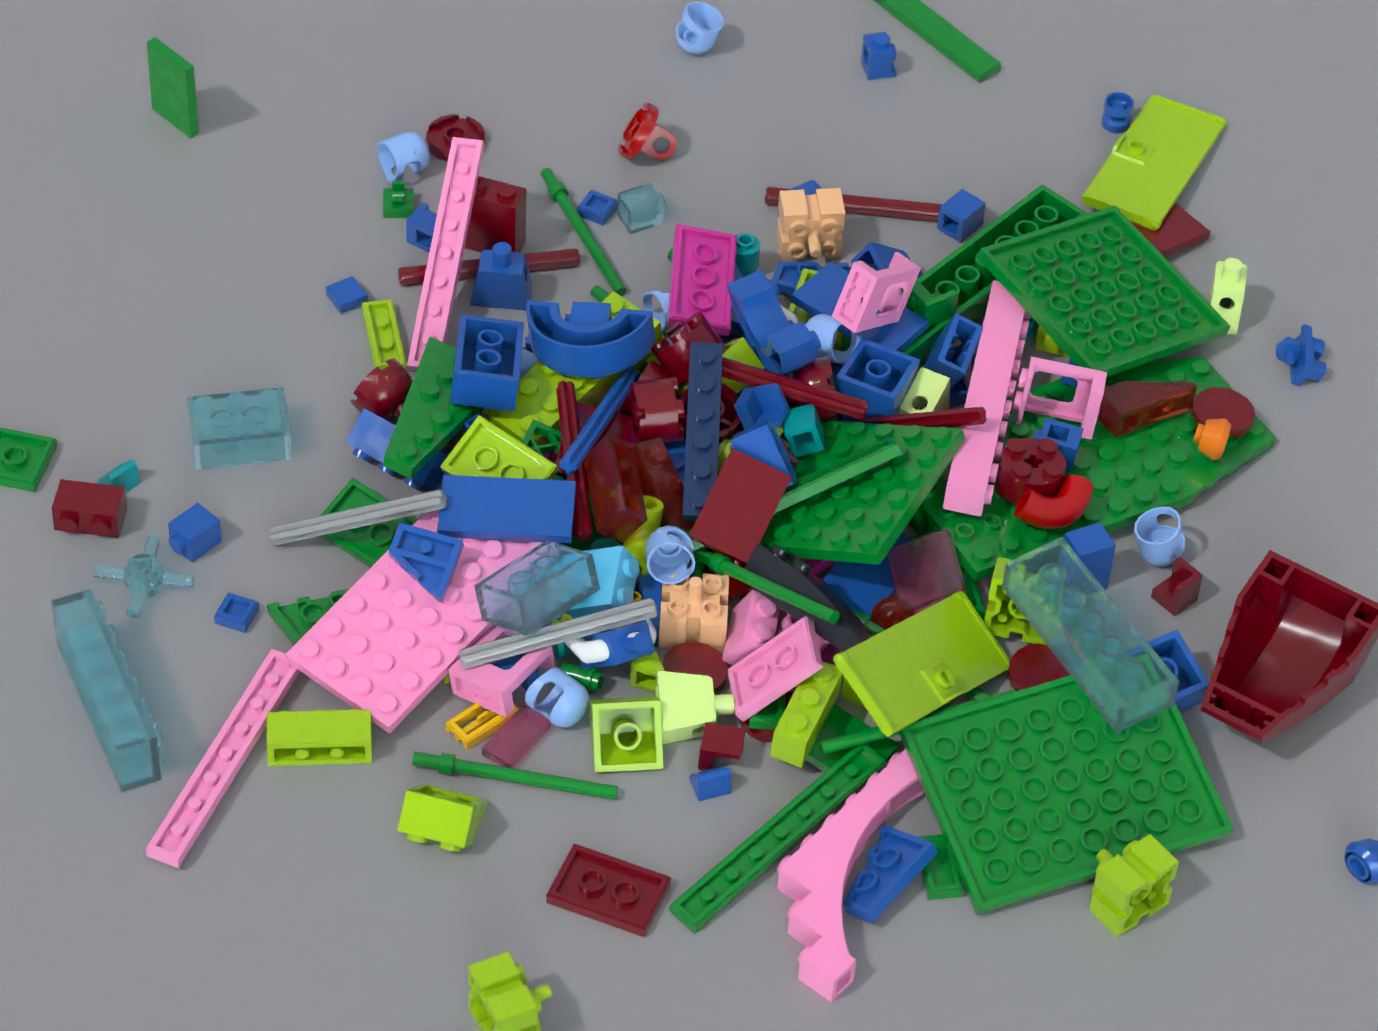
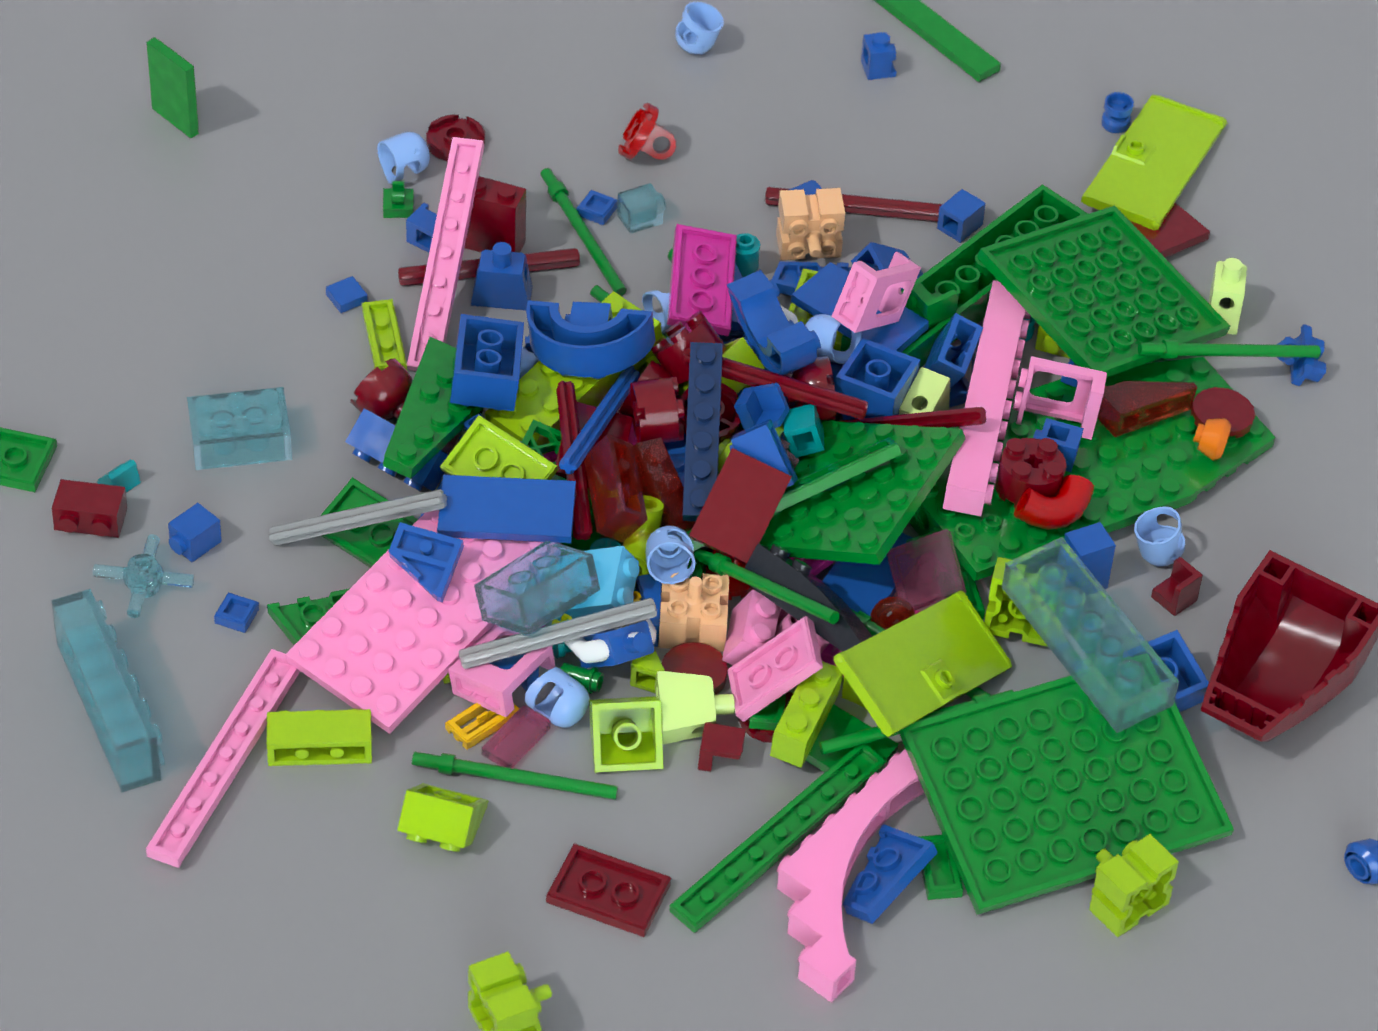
(711, 783): blue slope -> none
(1034, 666): dark red tile -> none
(1172, 349): none -> green bar

